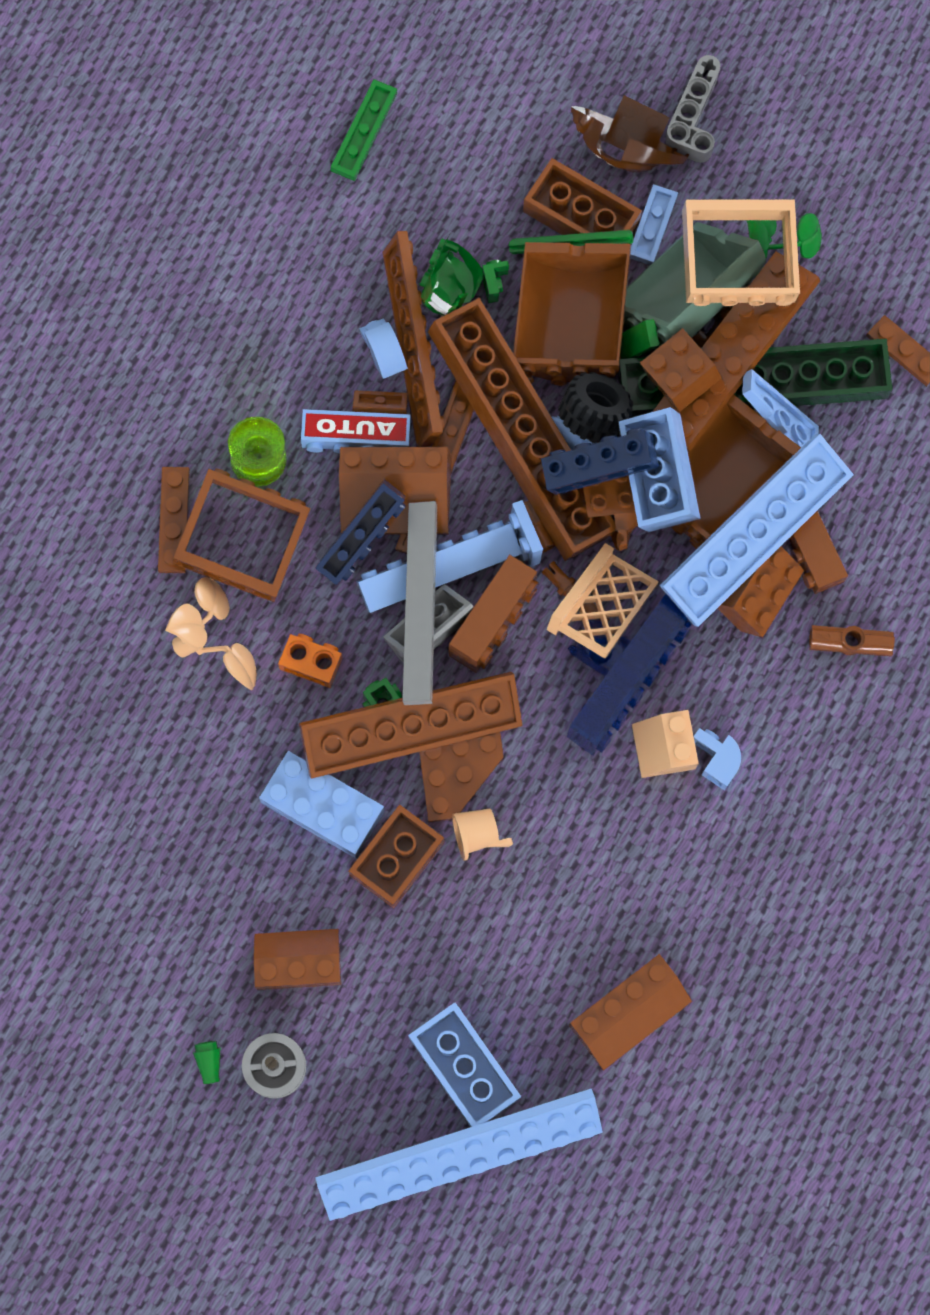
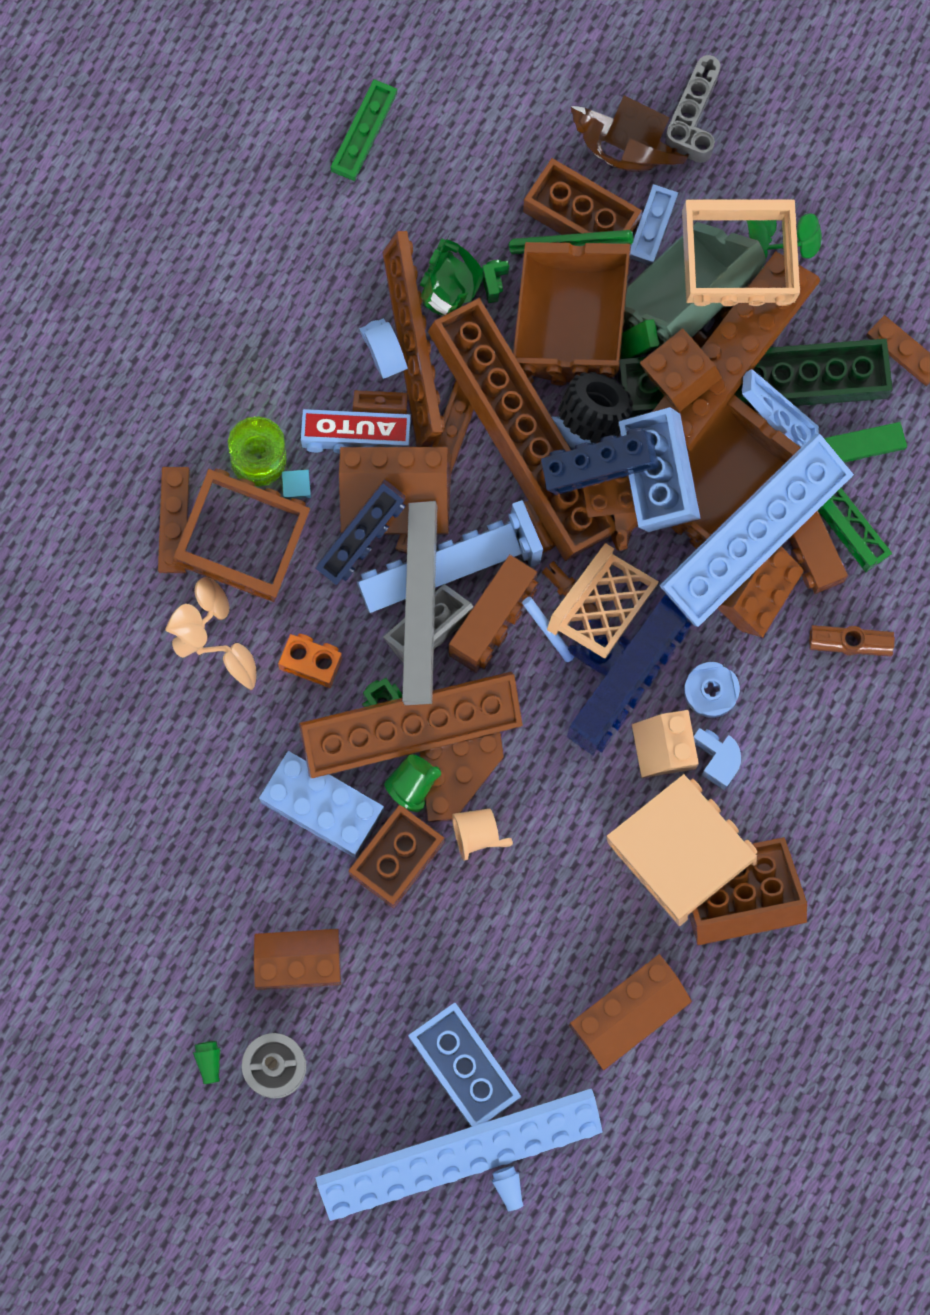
(296, 484): none -> medium azure tile
(412, 782): none -> green hat
(508, 1186): none -> light blue cone
(543, 623): none -> light blue bar
(681, 848): none -> light nougat panel
(720, 677): none -> light blue plate
(755, 899): none -> dark orange slope
(847, 534): none -> green fence
(868, 442): none -> green tile

